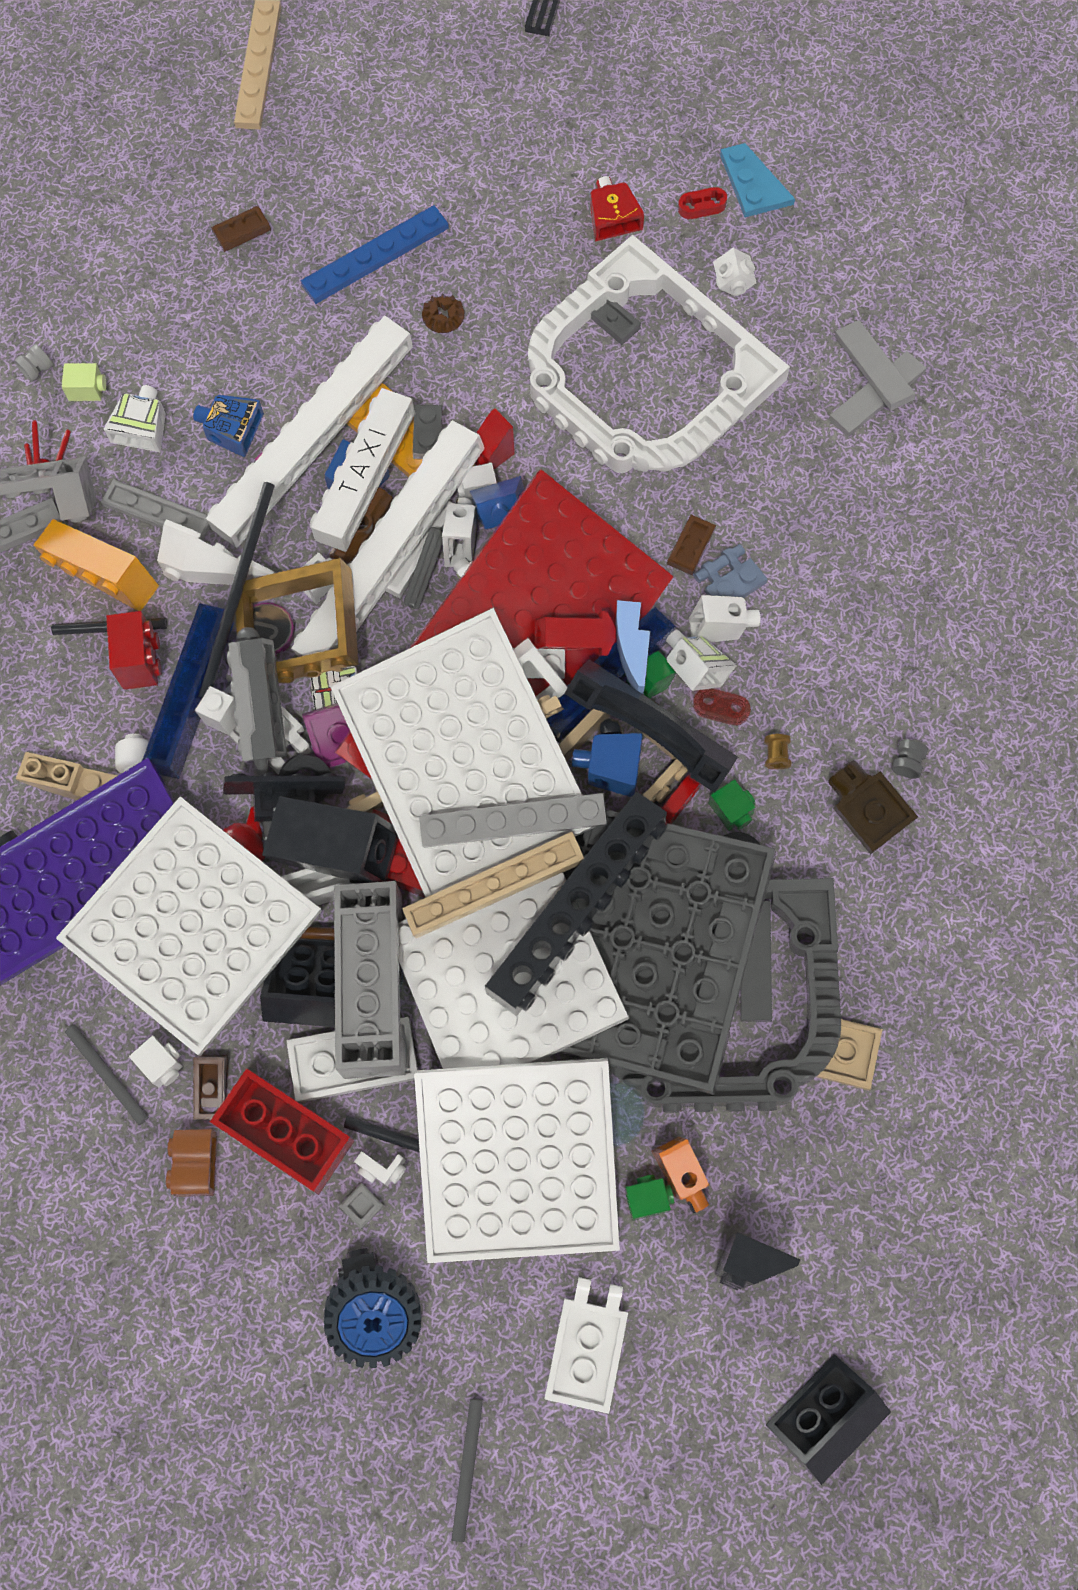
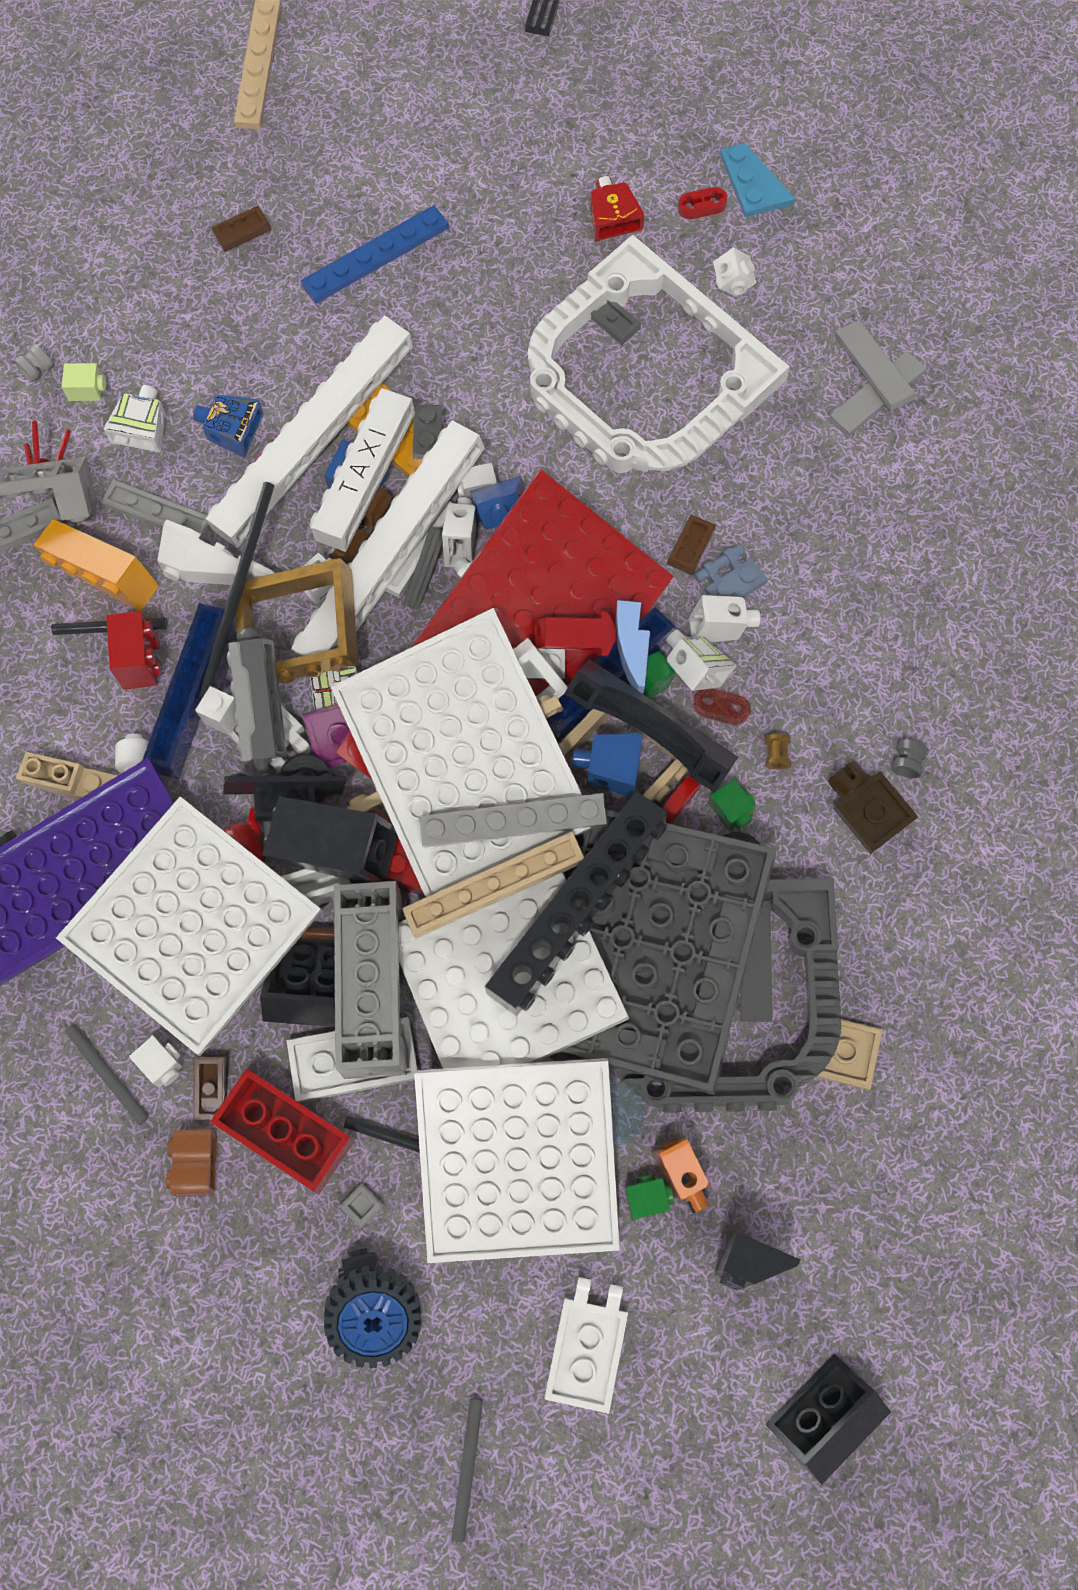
(274, 624): black tile -> none
(372, 1170): white bracket -> none
(439, 322): reddish brown gear -> none
(497, 439): red slope -> none
(609, 727): black hinge -> none

